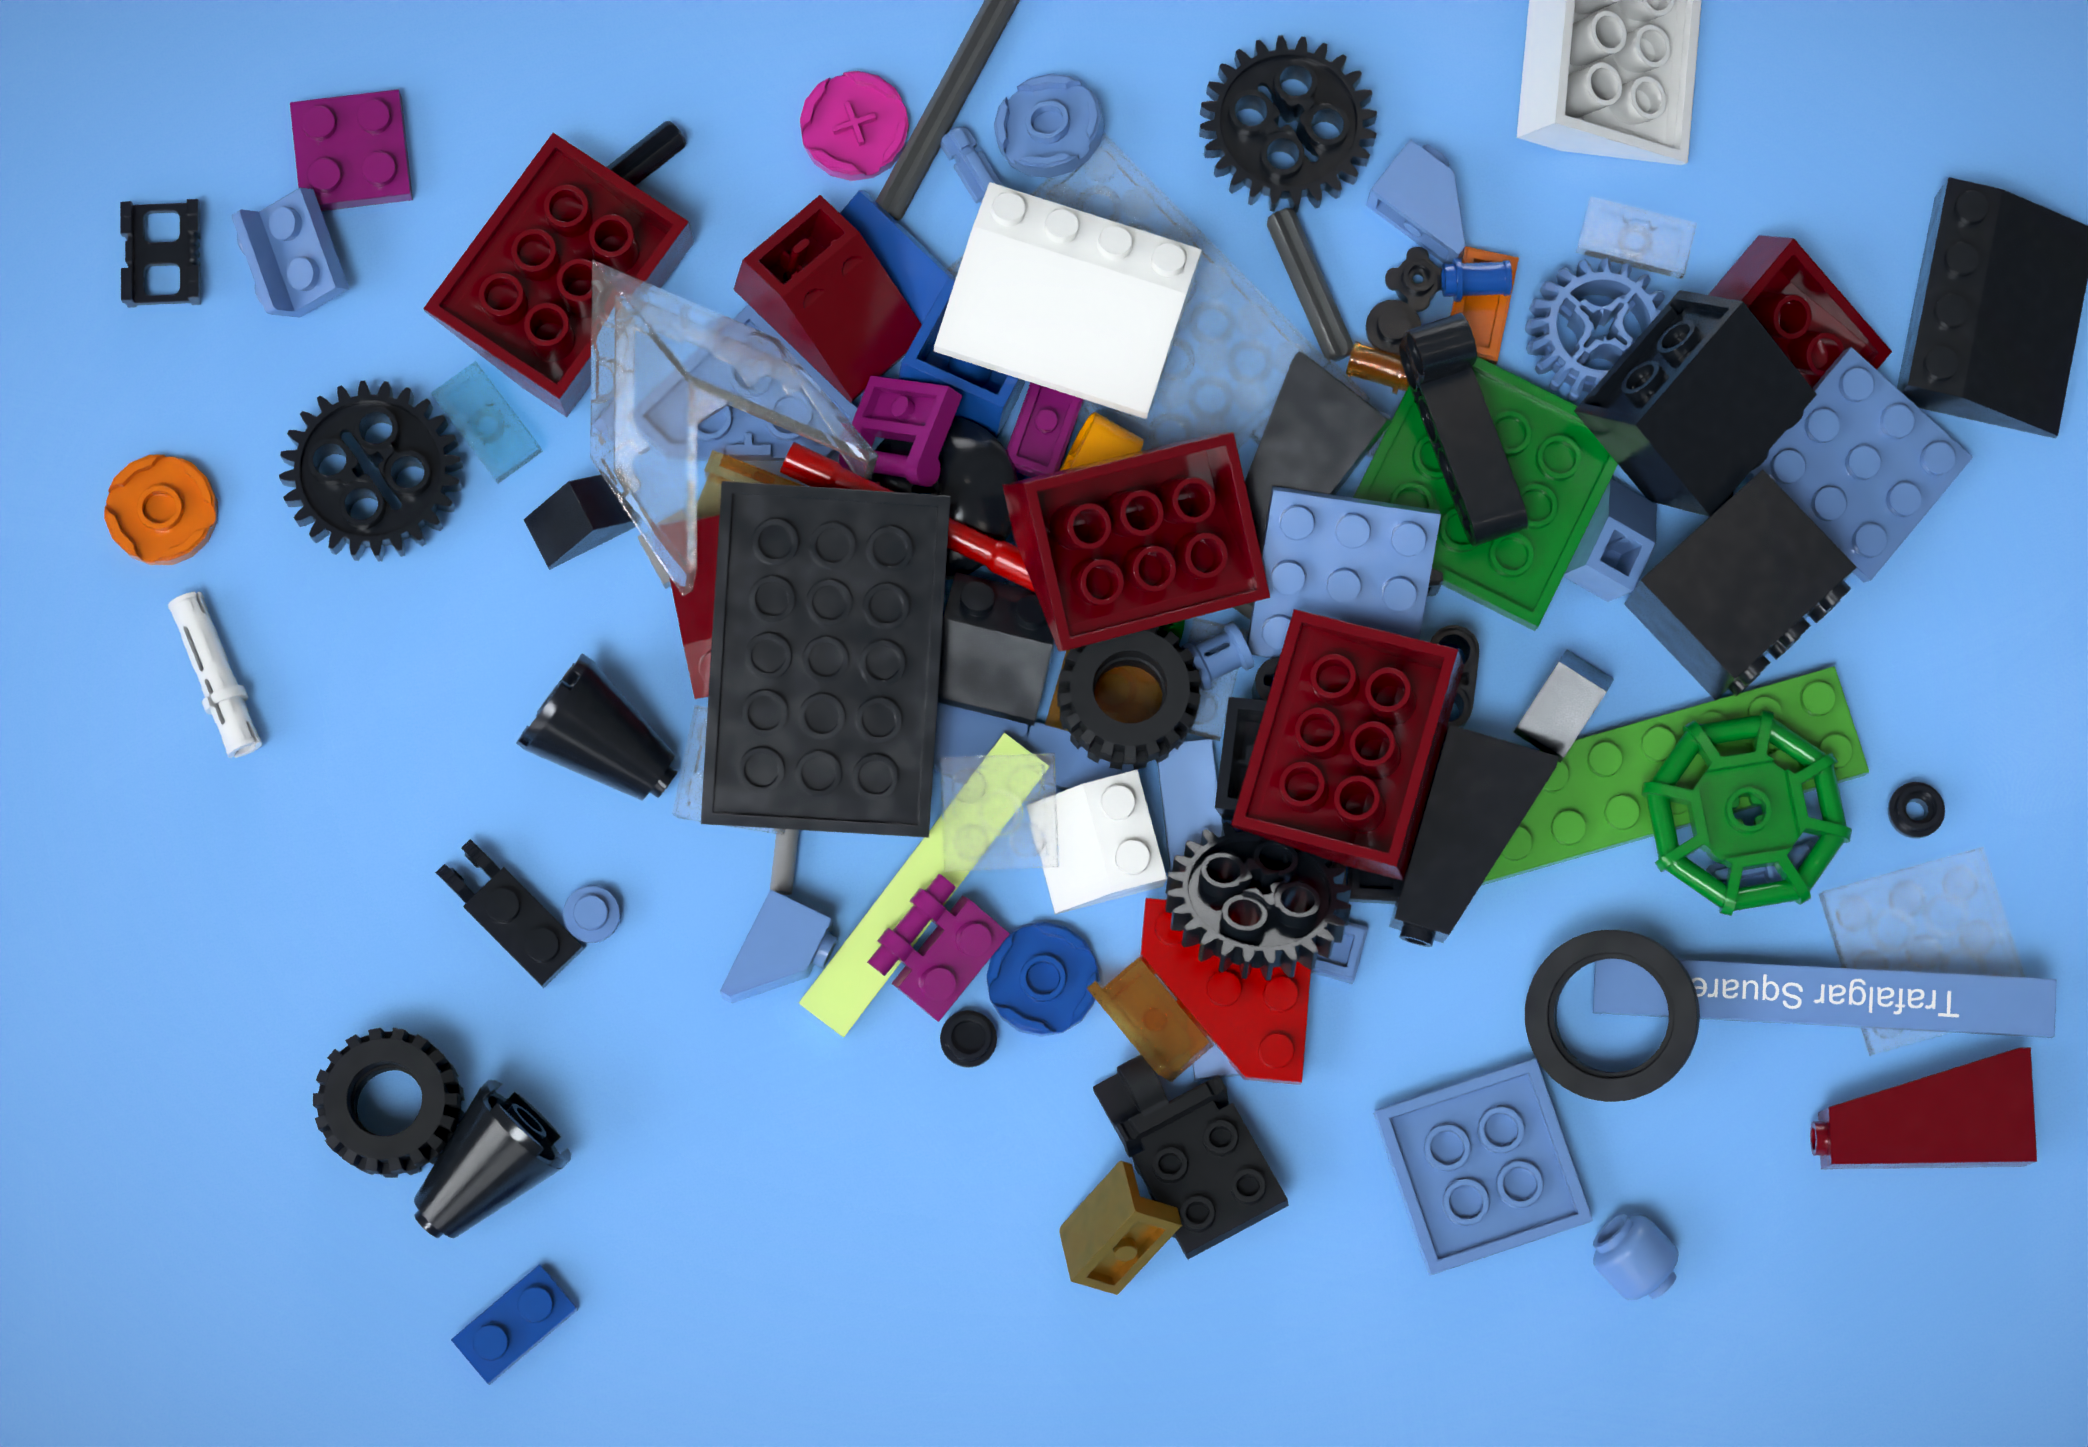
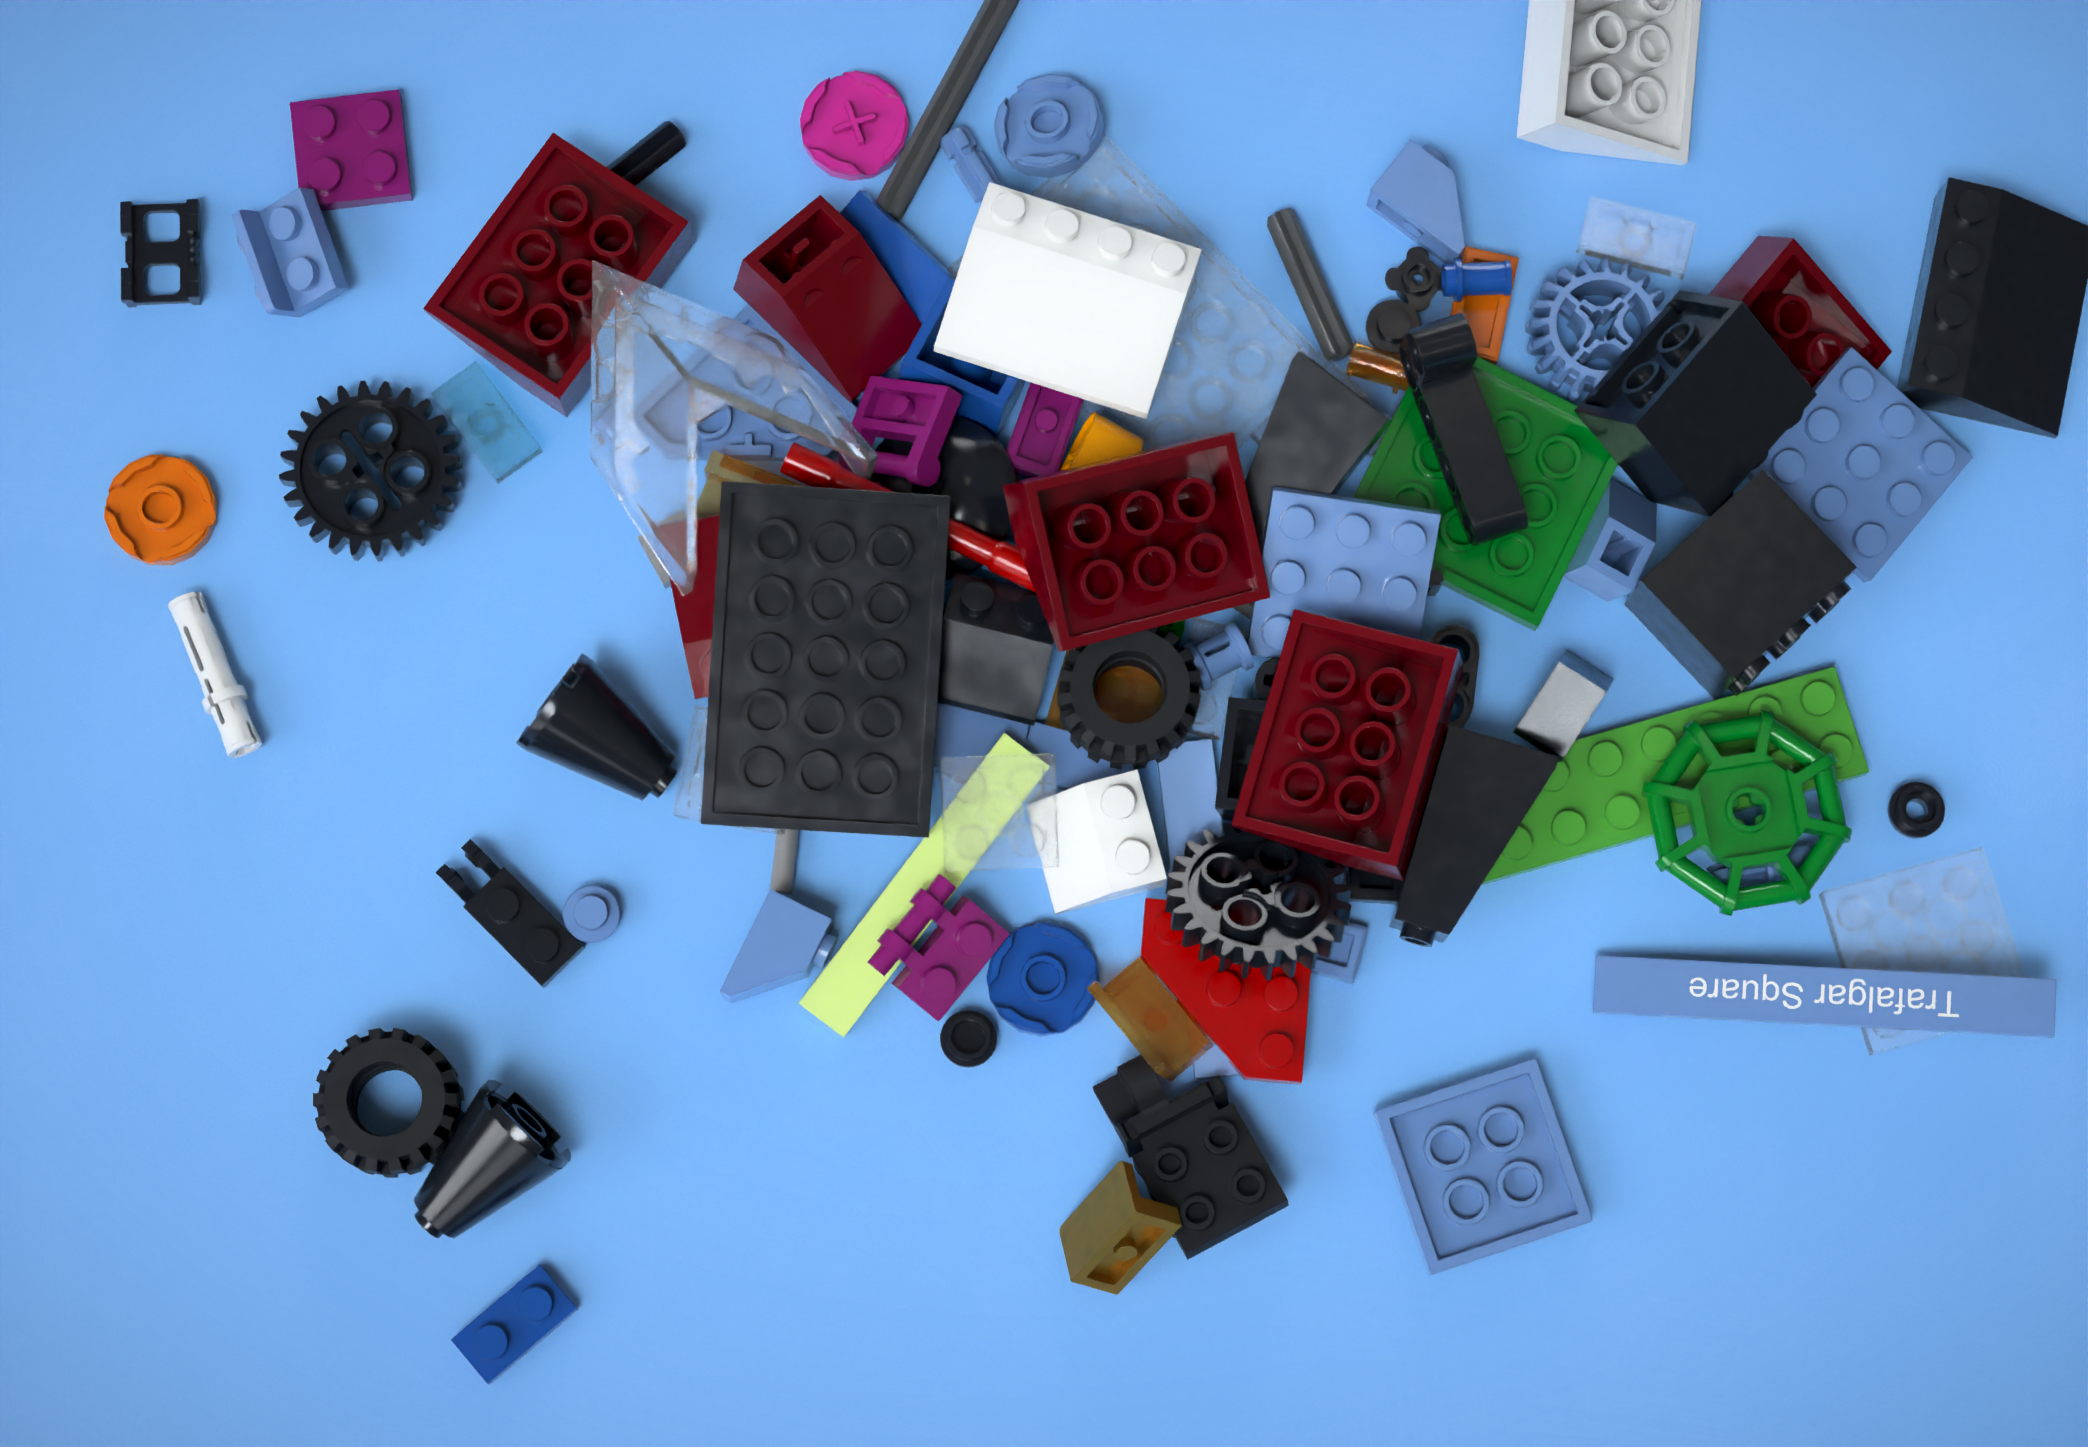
(577, 520): black slope -> none
(1246, 148): black gear -> none
(1545, 1035): black tyre -> none
(1635, 1257): medium blue head -> none
(1944, 1120): dark red slope -> none

